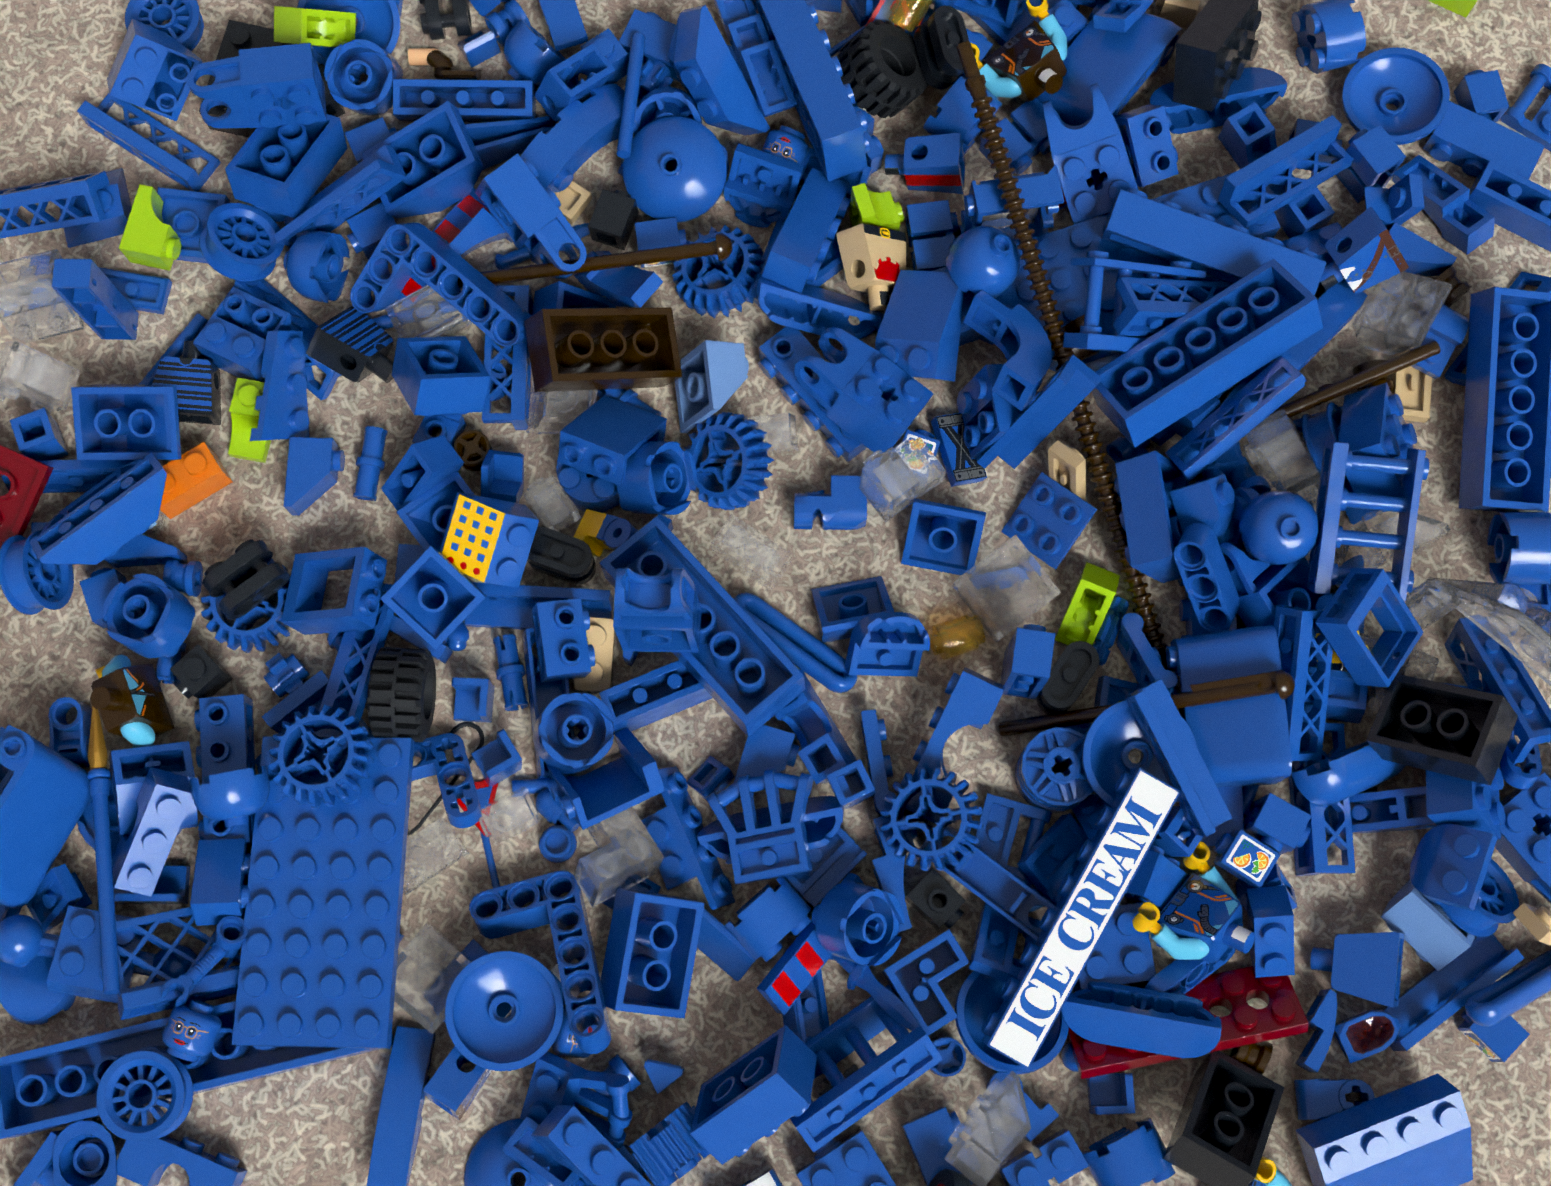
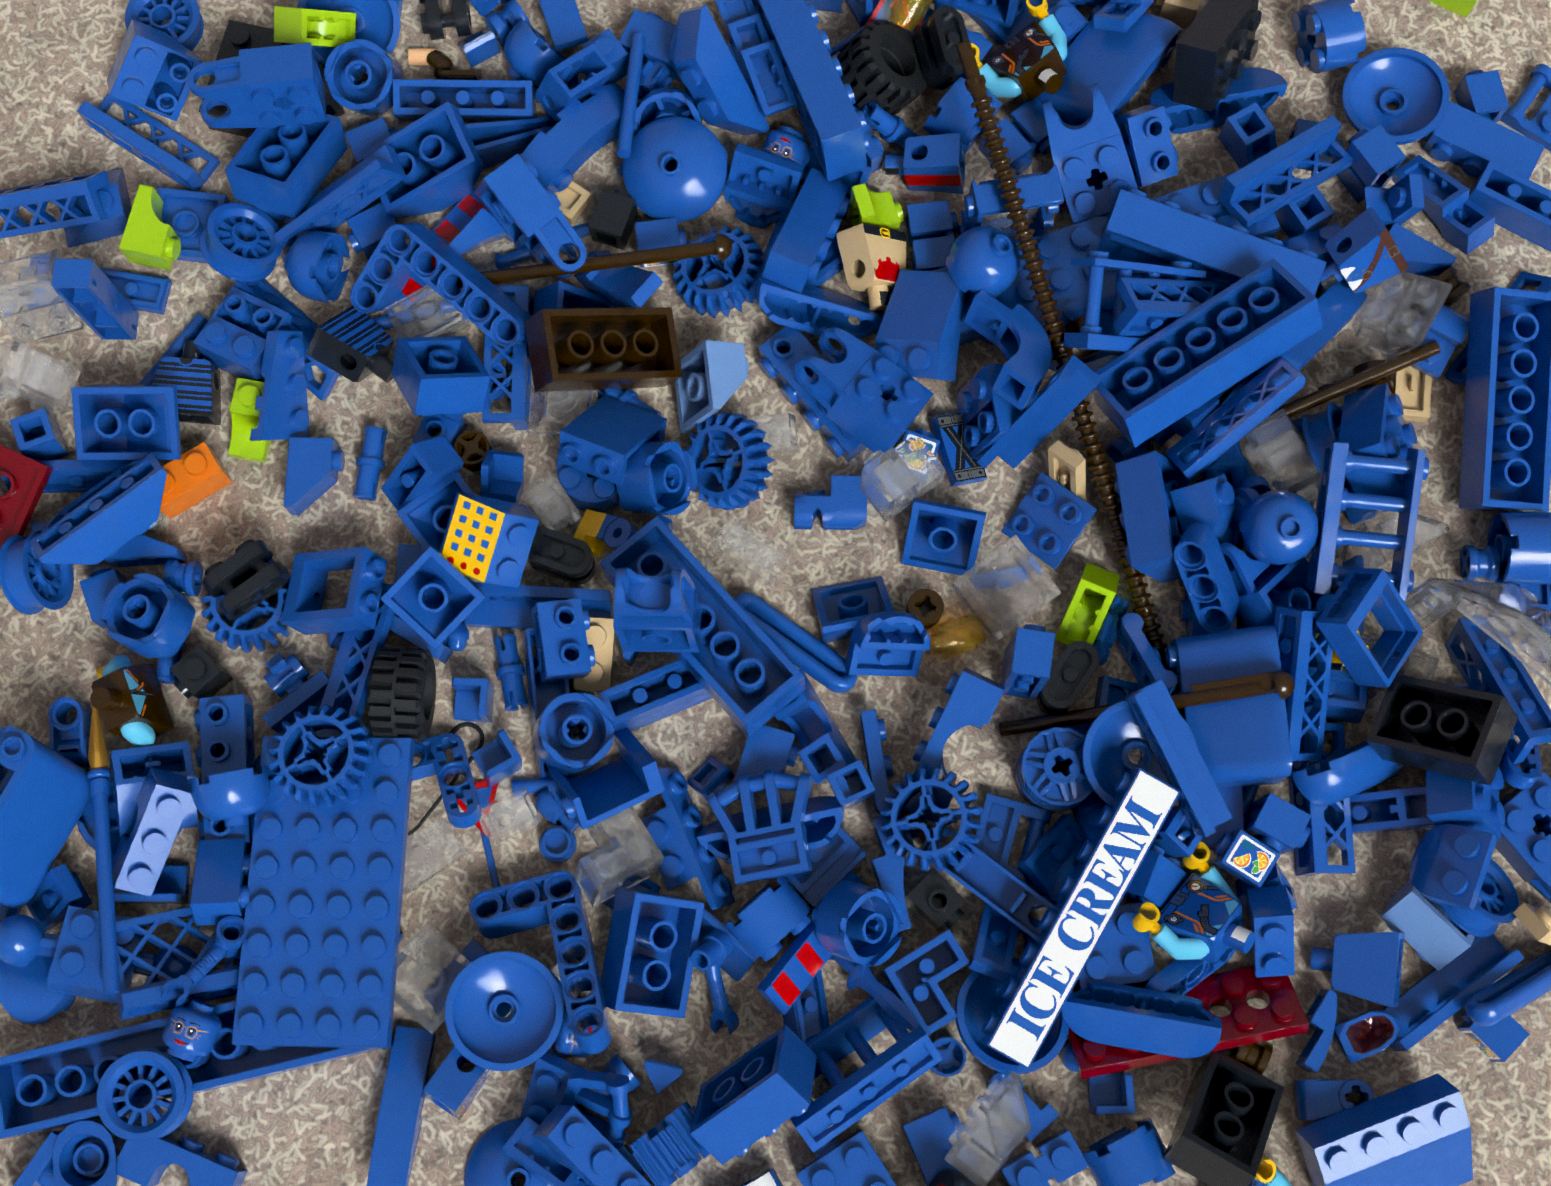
(709, 957): none -> blue brick
(889, 126): none -> blue pin
(923, 612): none -> dark brown wheel
(1479, 563): none -> blue wheel

